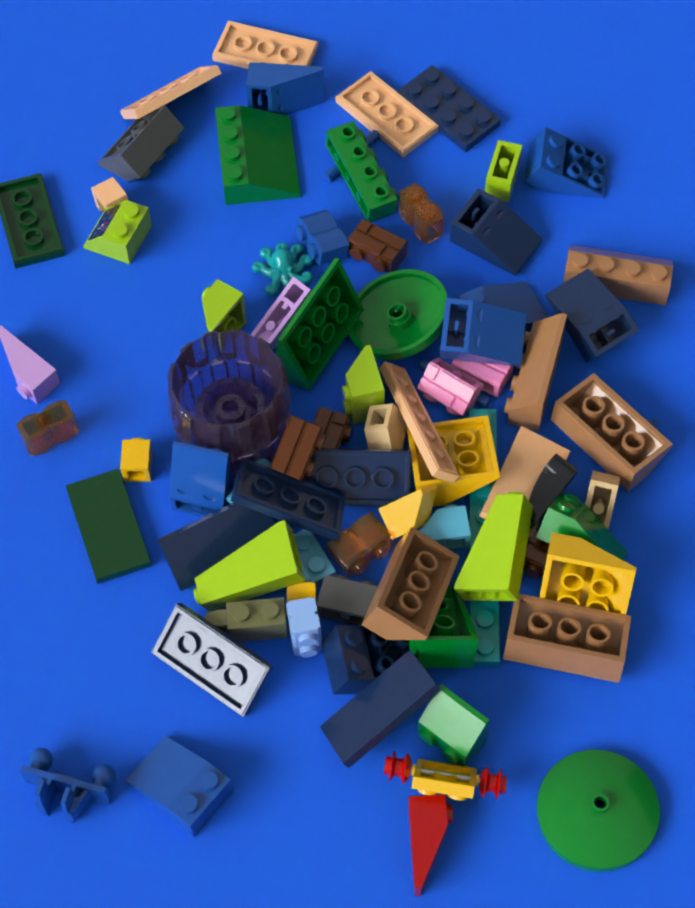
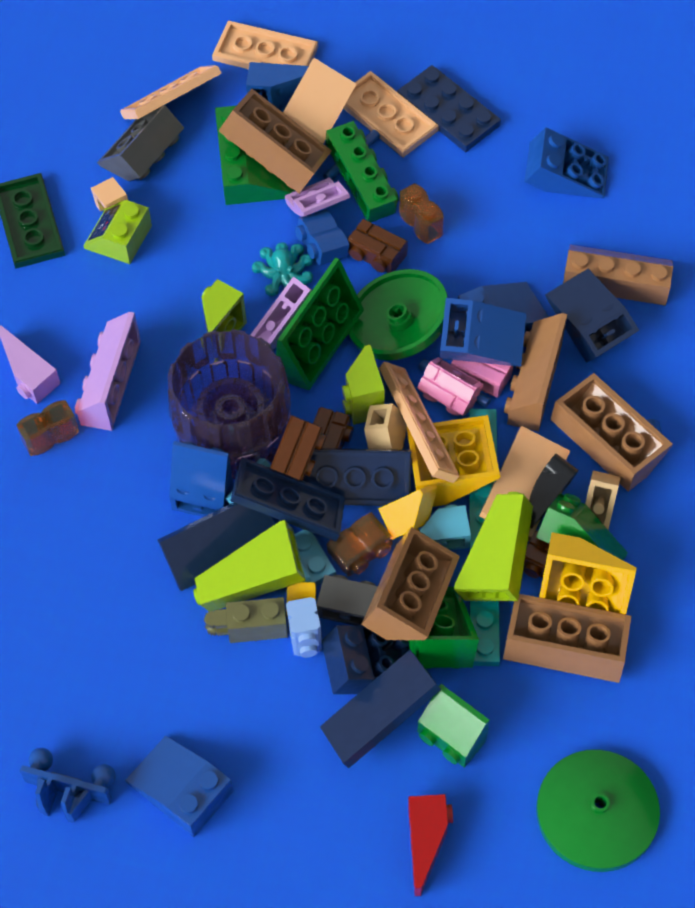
(108, 526): dark green tile -> none
(109, 373): none -> lavender slope
(136, 460): yellow brick -> none
(212, 659): tile -> none
(274, 140): none -> medium nougat slope
(316, 197): none -> lavender slope
(319, 99): none -> light nougat tile
(444, 778): plate -> none
(494, 232): dark blue slope -> none
(503, 170): lime brick -> none

